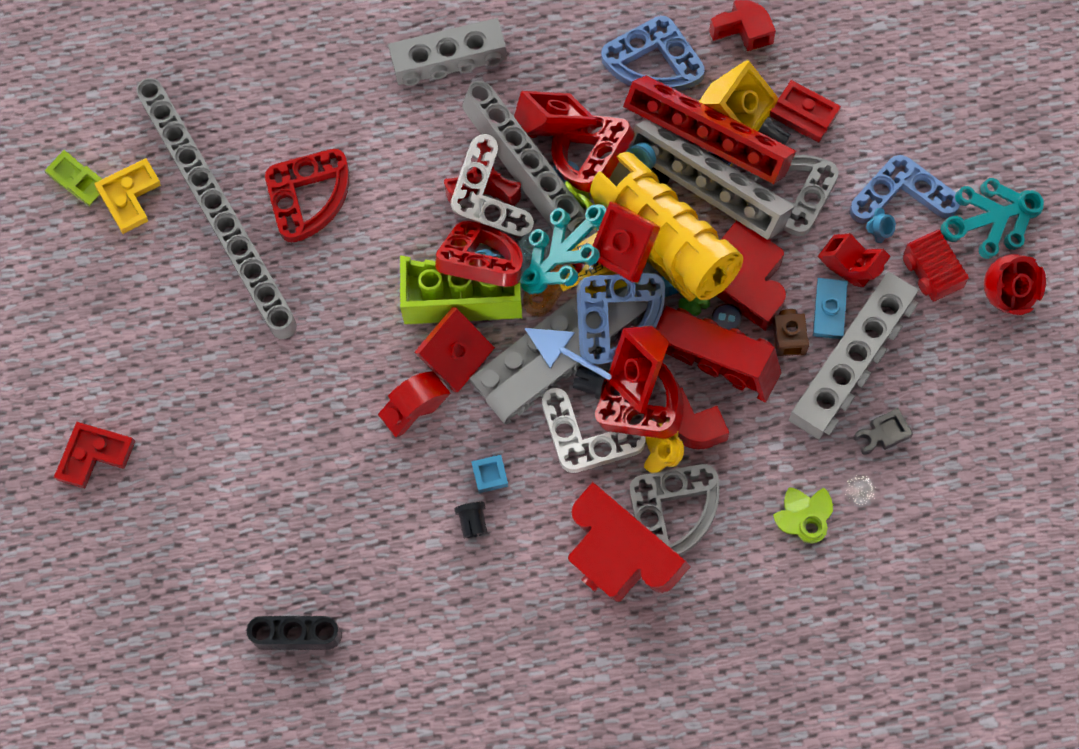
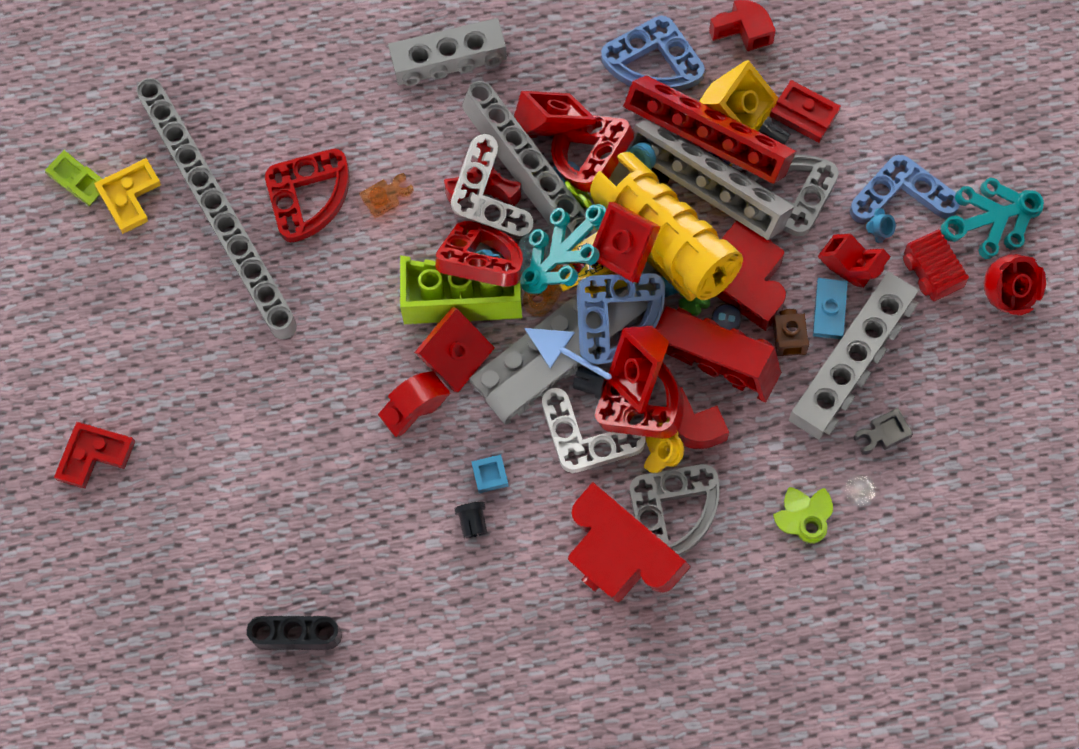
(383, 197): none -> clear orange plate

